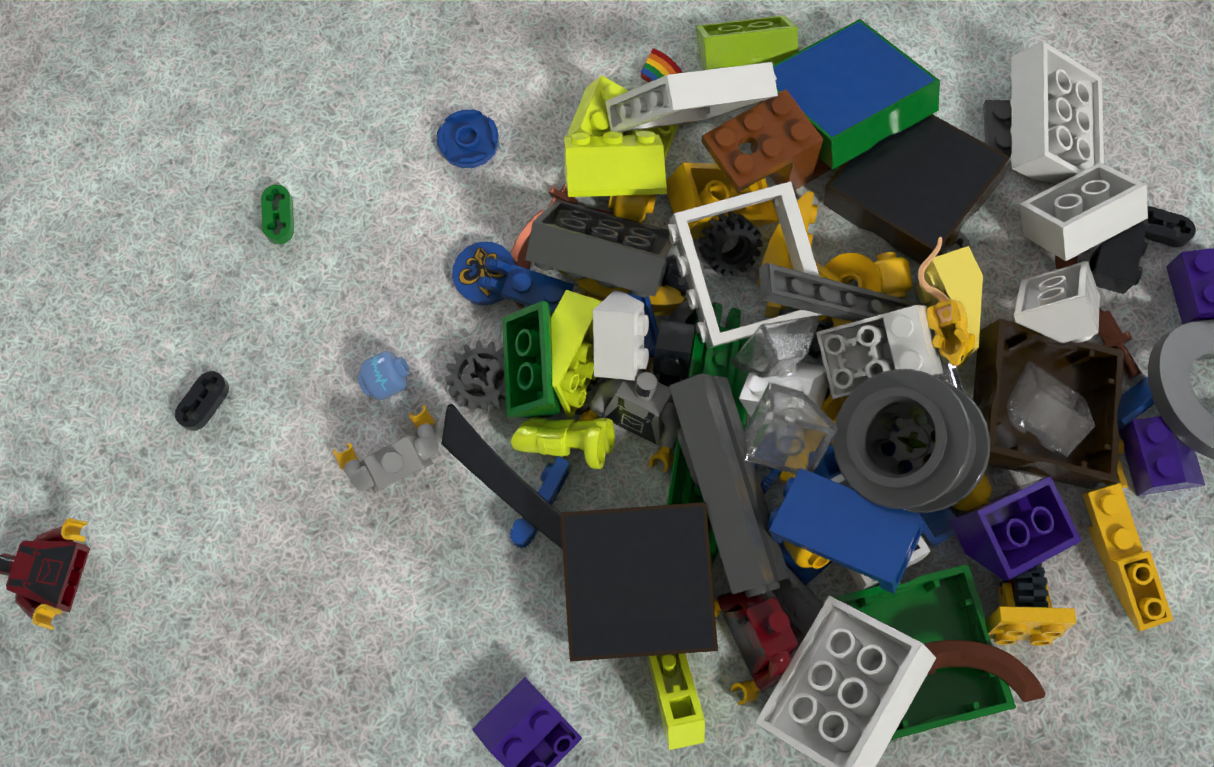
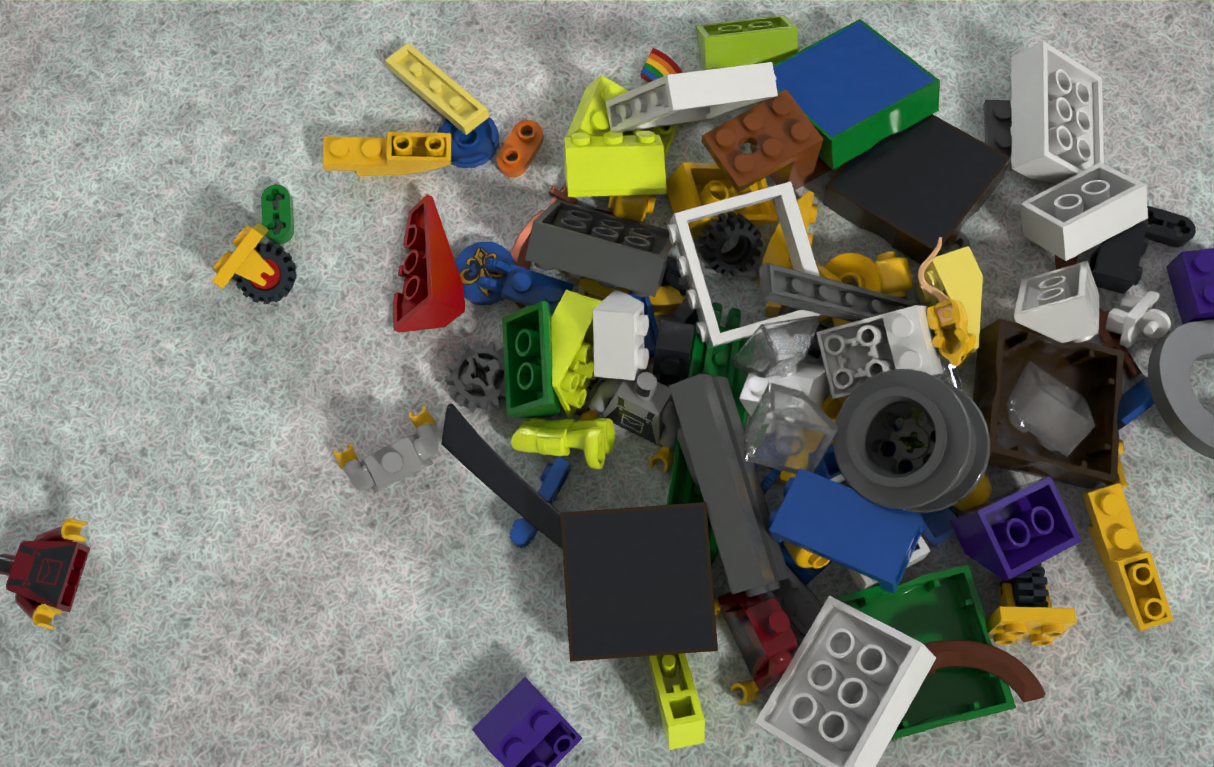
(202, 401): black beam -> none
(260, 269): none -> plate
(383, 375): medium blue head -> none
(396, 155): none -> yellow slope
(432, 281): none -> red wedge
(437, 88): none -> light yellow plate
(521, 147): none -> orange plate
(1138, 317): none -> white hips
(1158, 458): dark purple slope -> none

